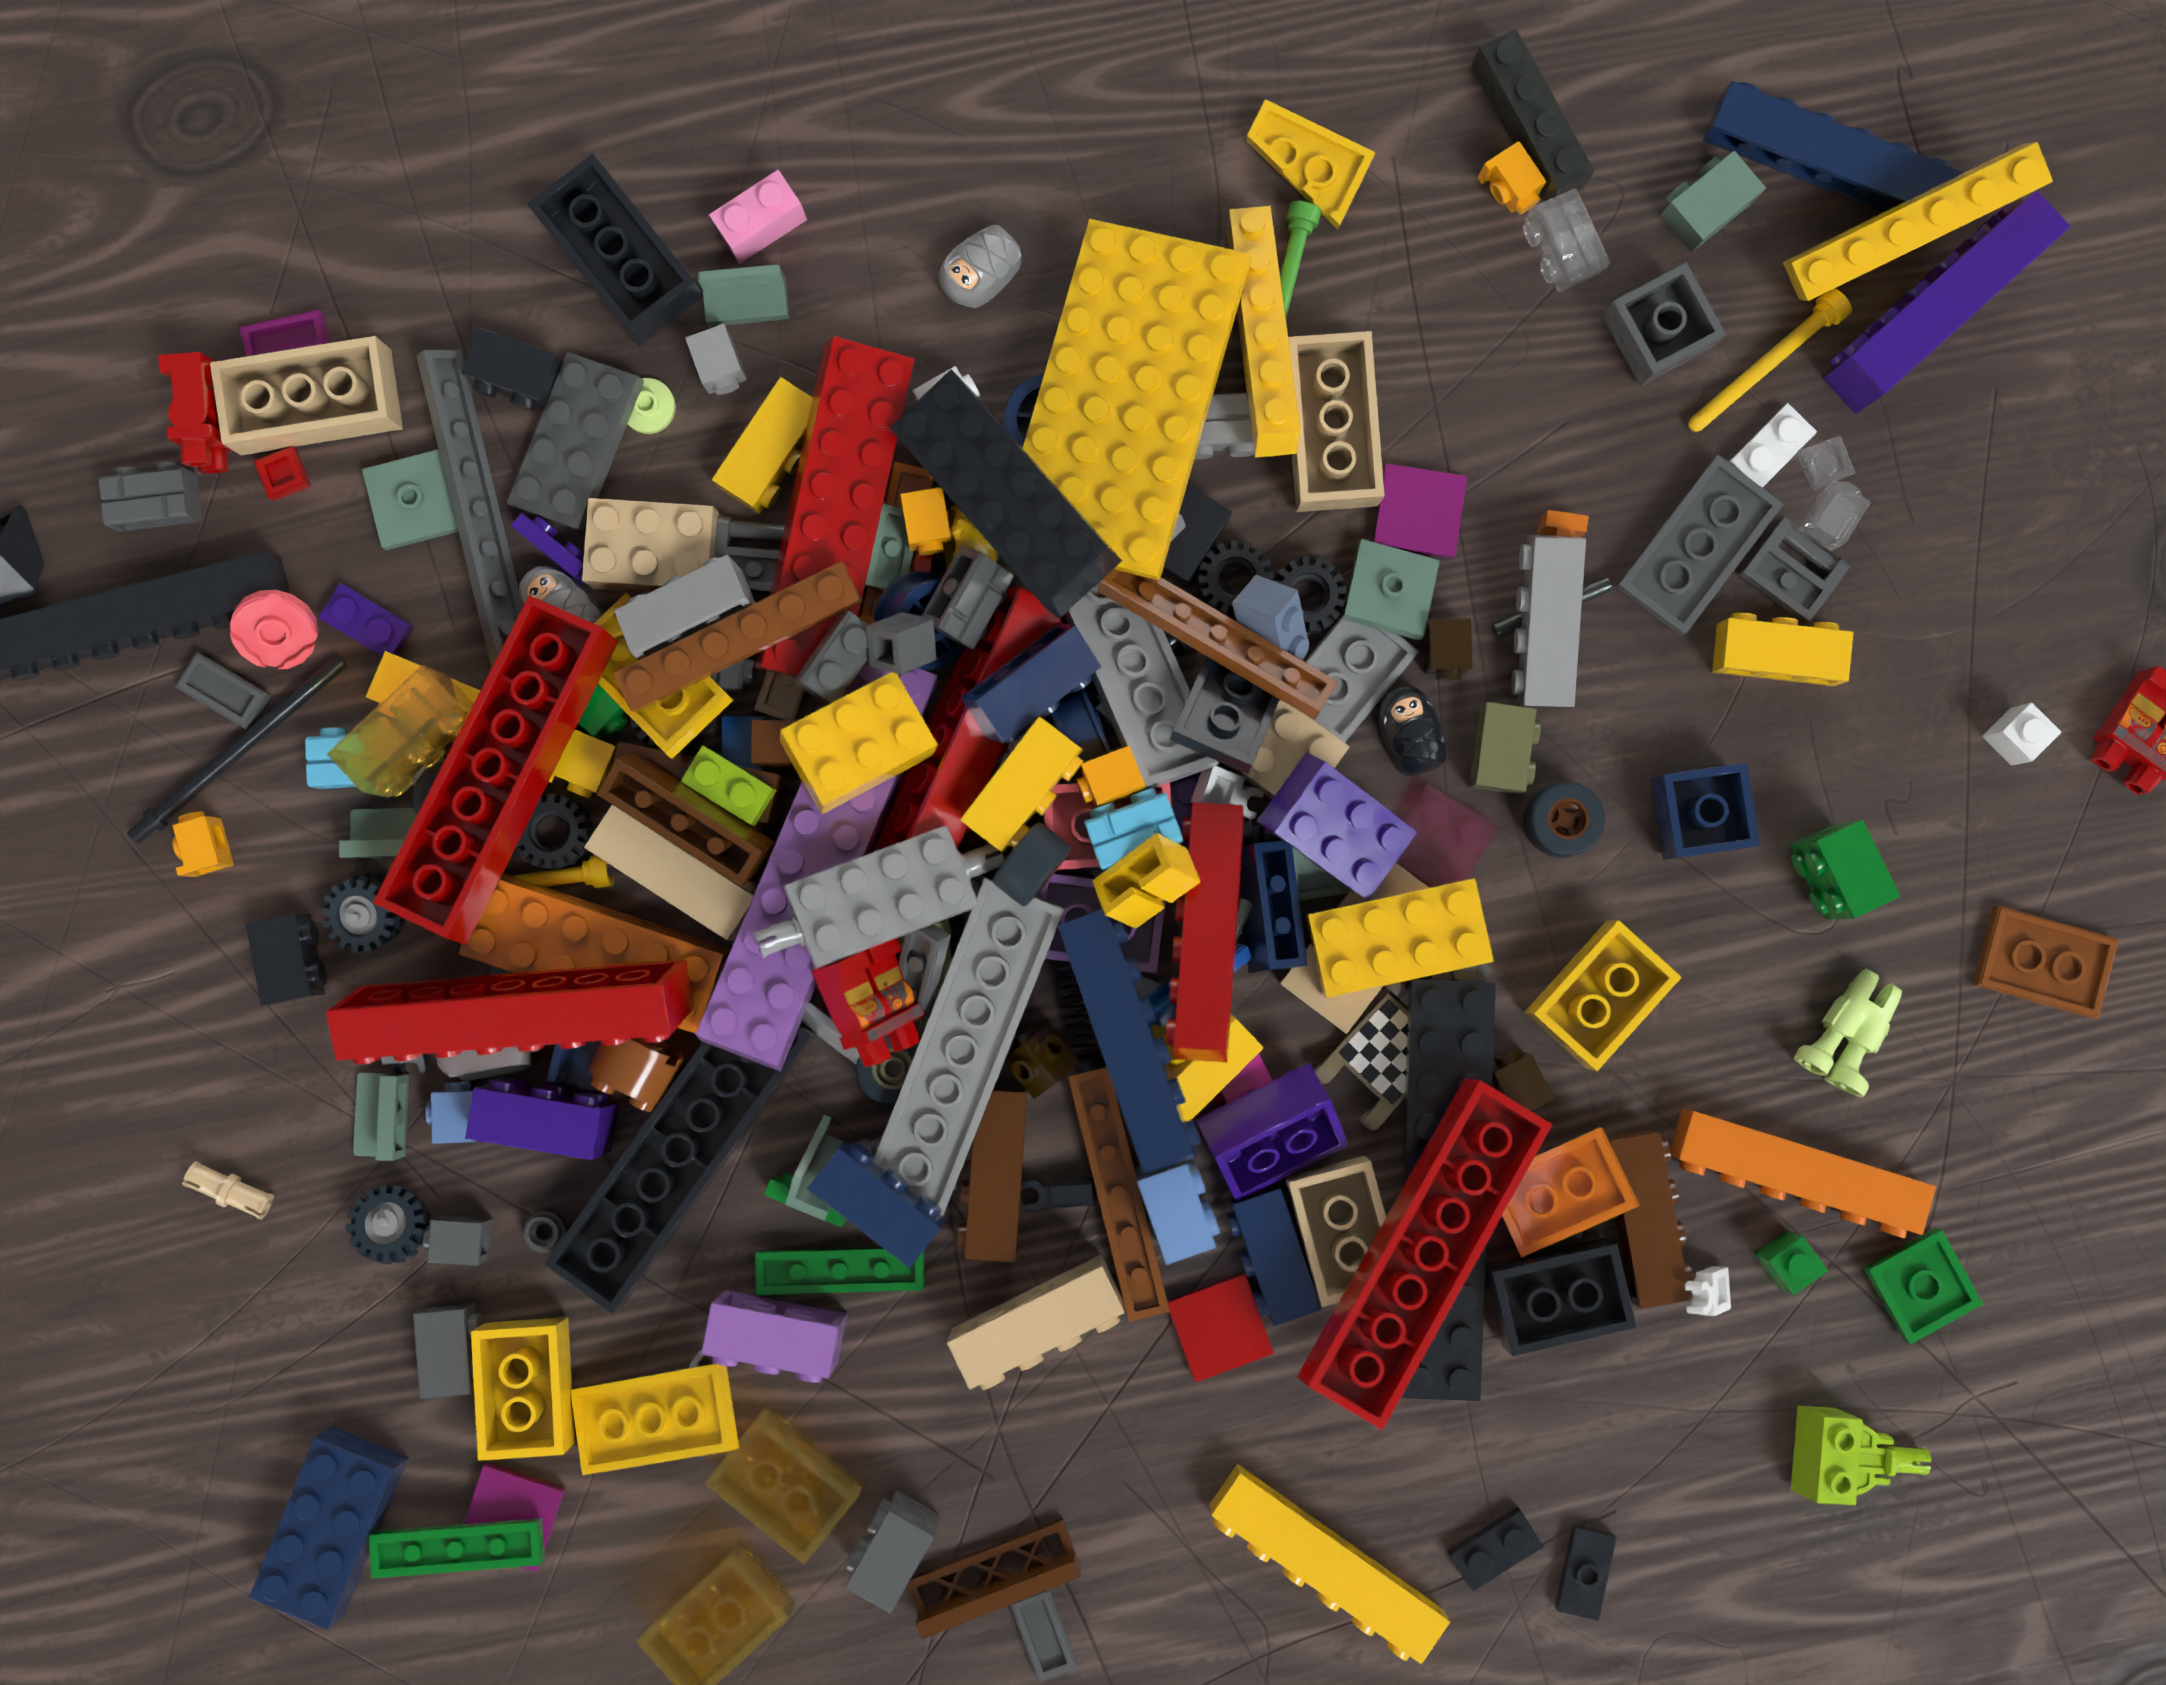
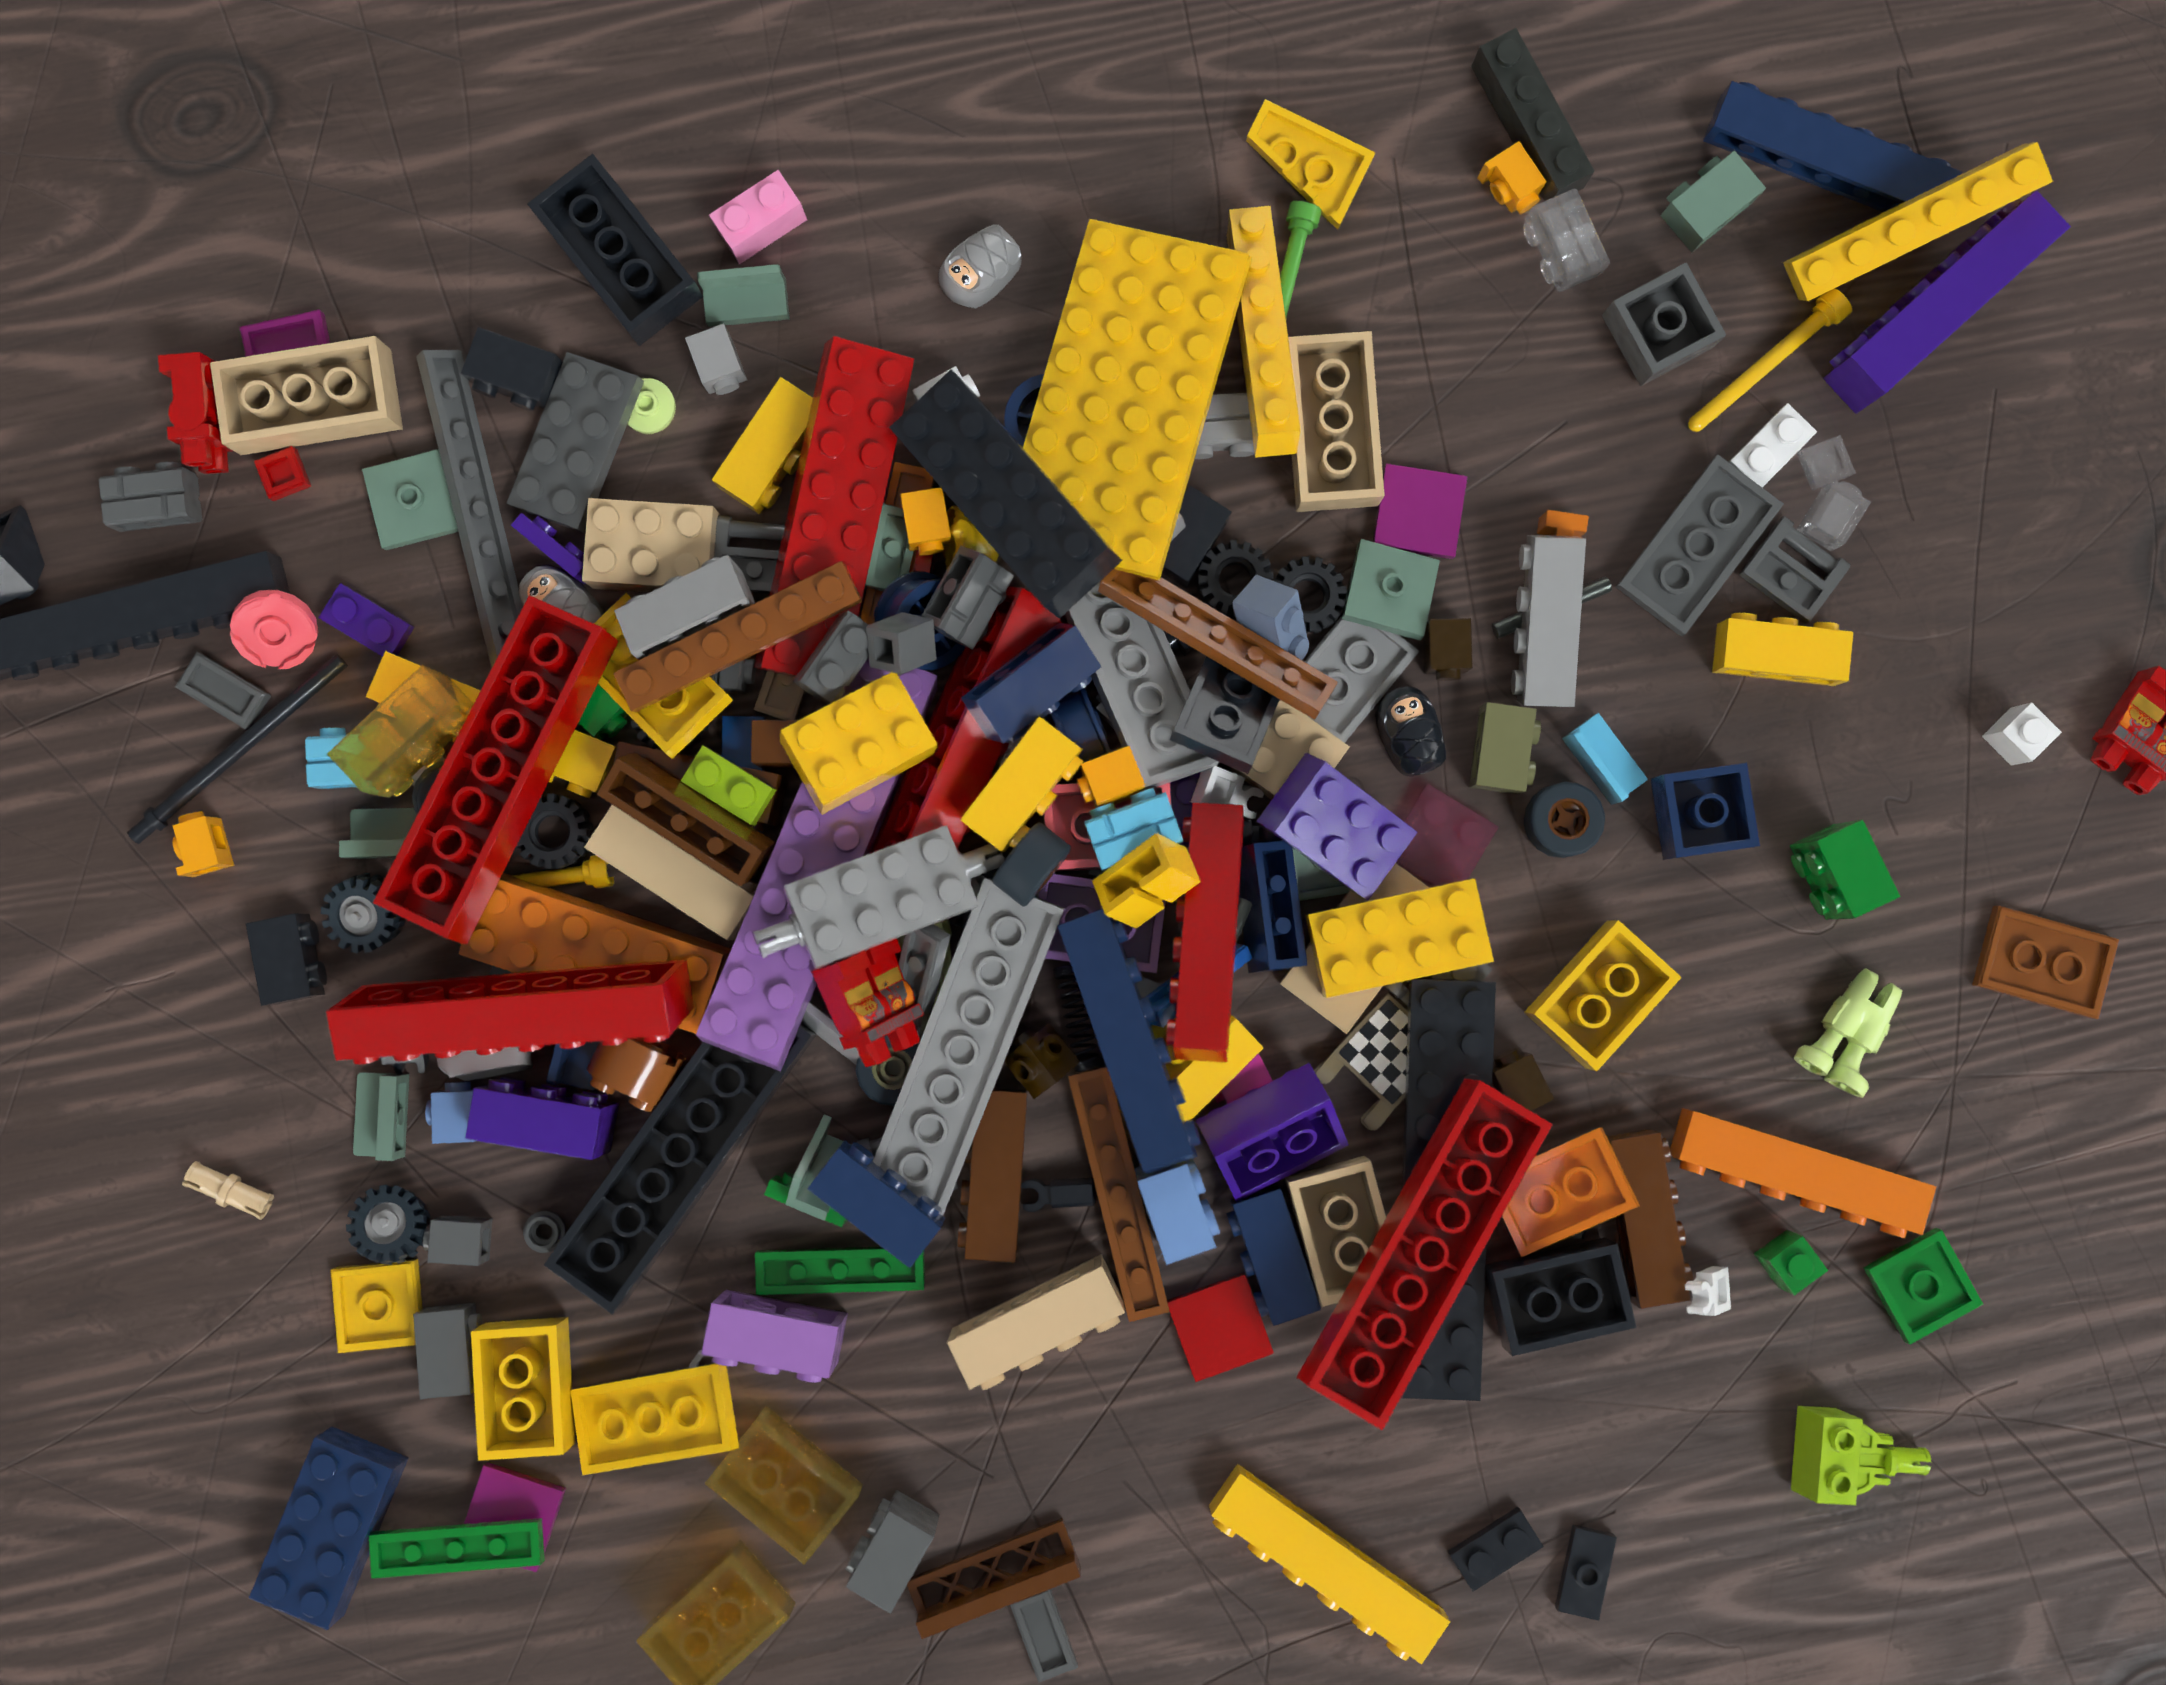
(376, 1305): none -> yellow tile
(1605, 759): none -> medium azure panel

